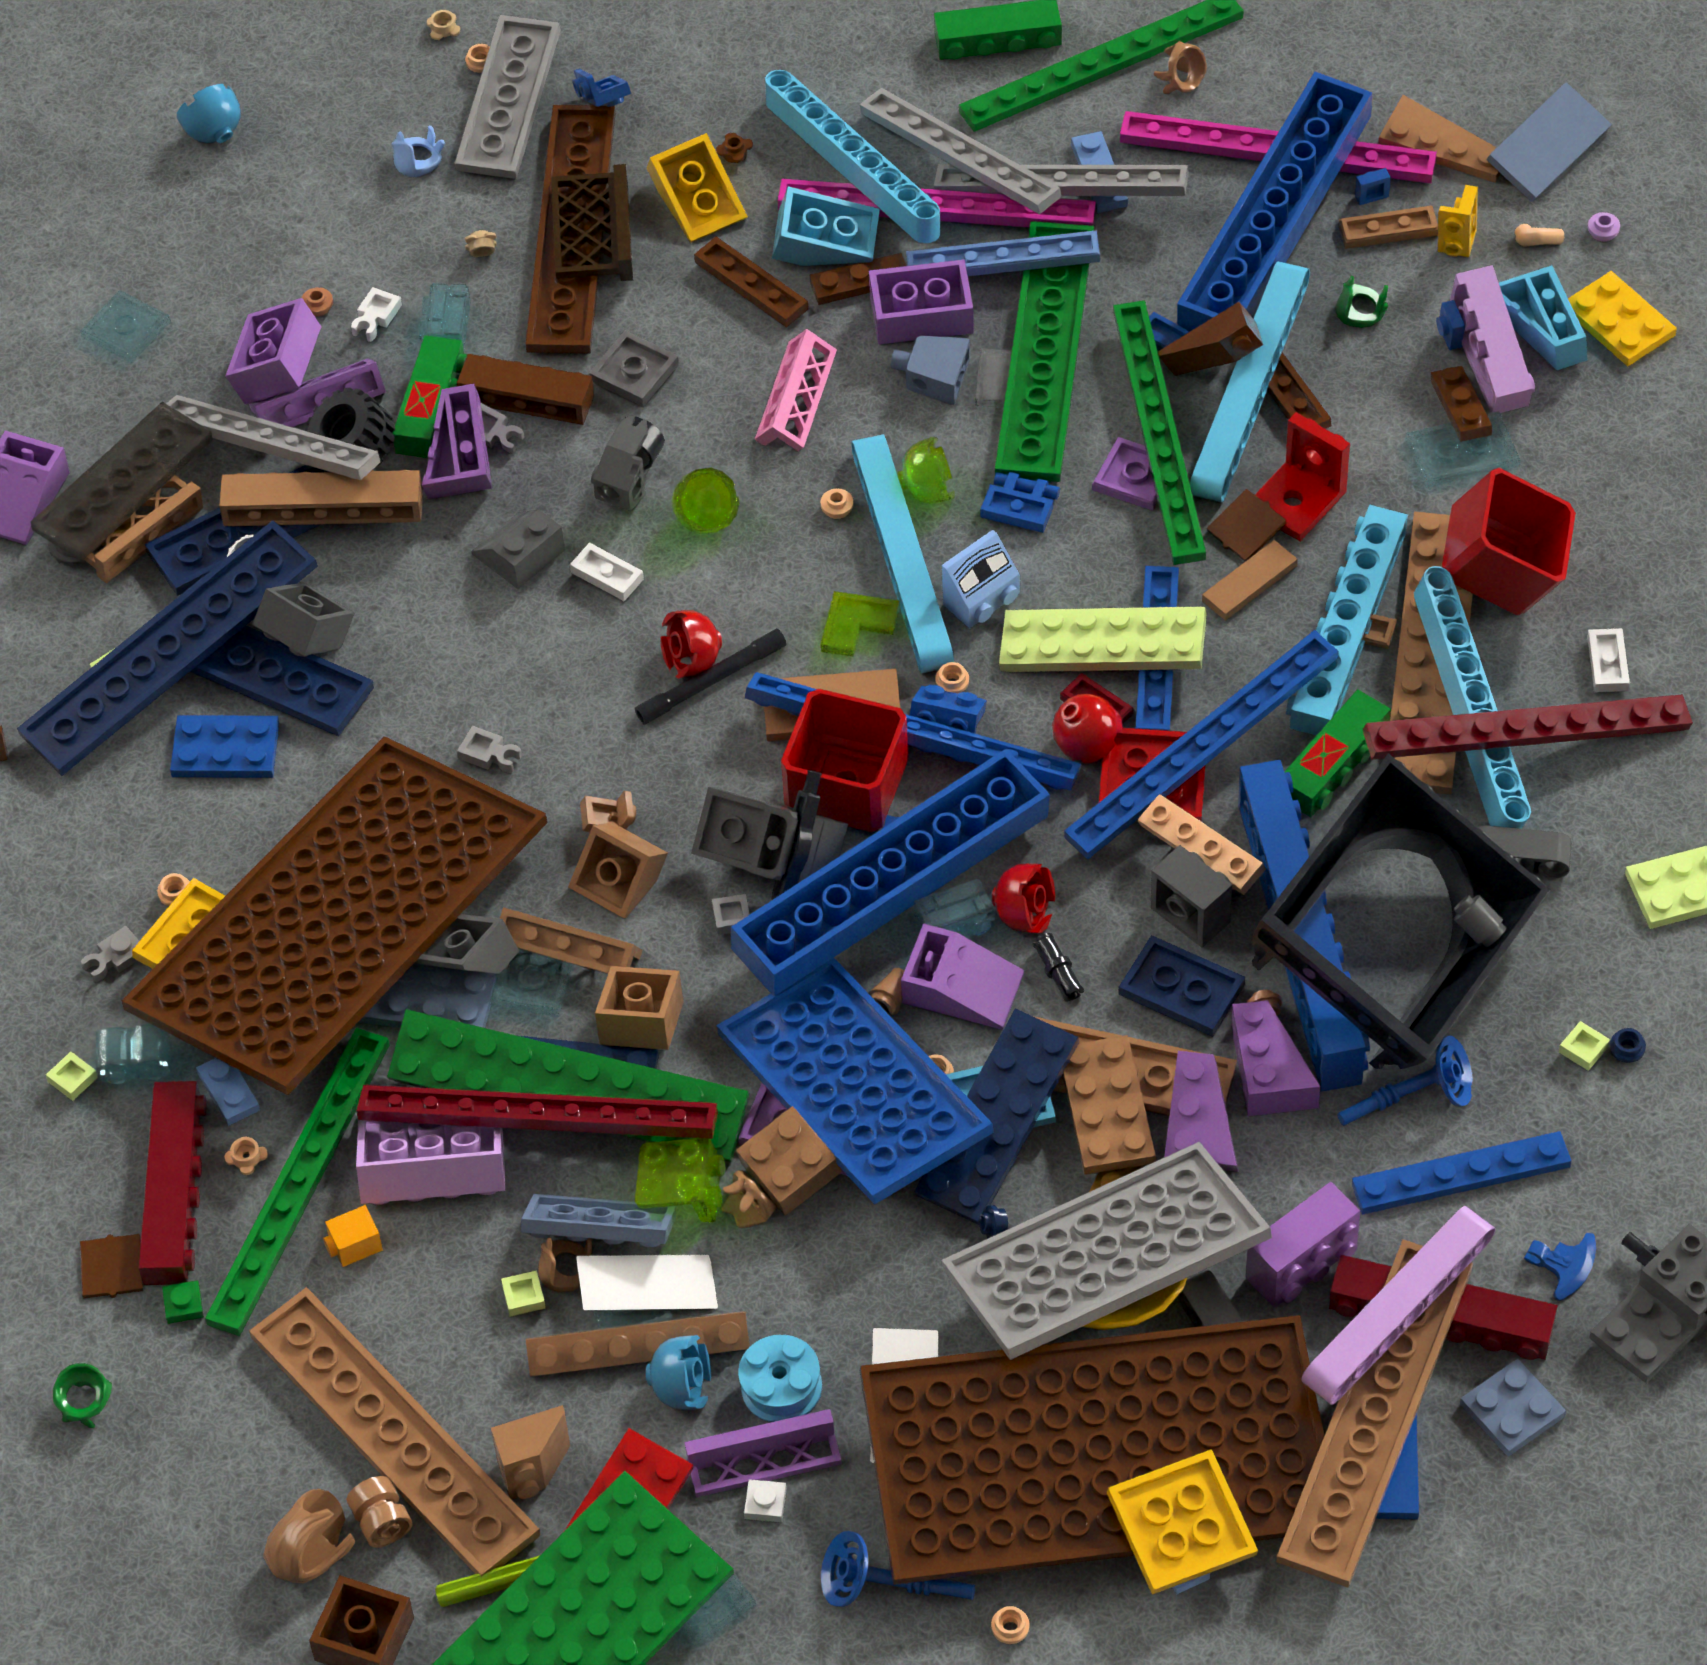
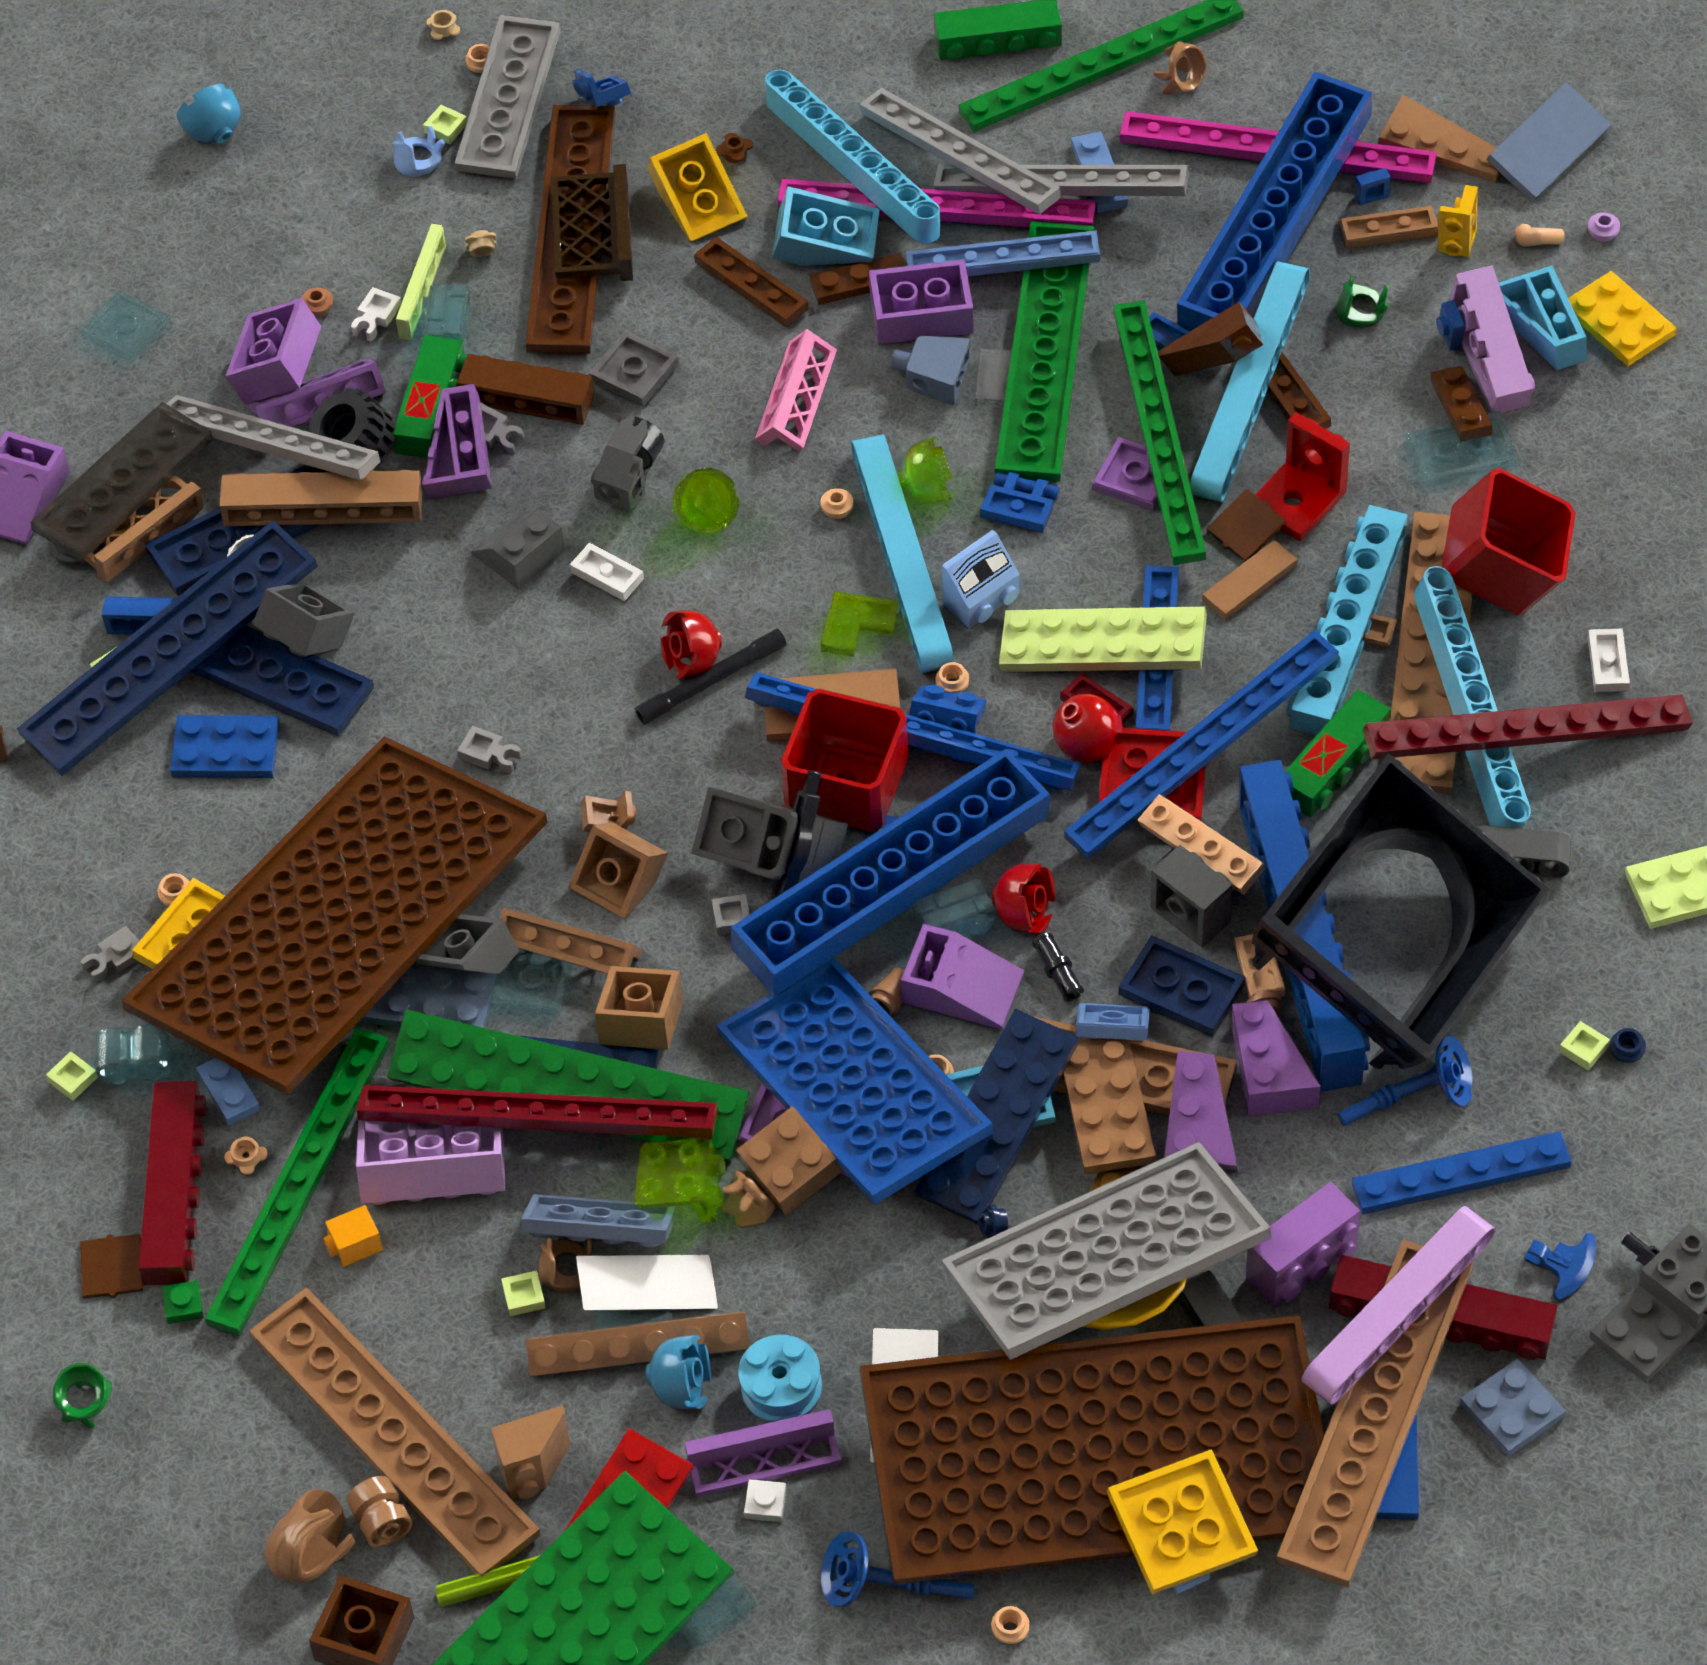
(129, 614): none -> blue brick
(420, 282): none -> yellowish green tile
(446, 124): none -> yellowish green plate
(1112, 1021): none -> medium blue tile
(1255, 980): none -> light nougat plate
(1479, 920): dark grey brick -> none

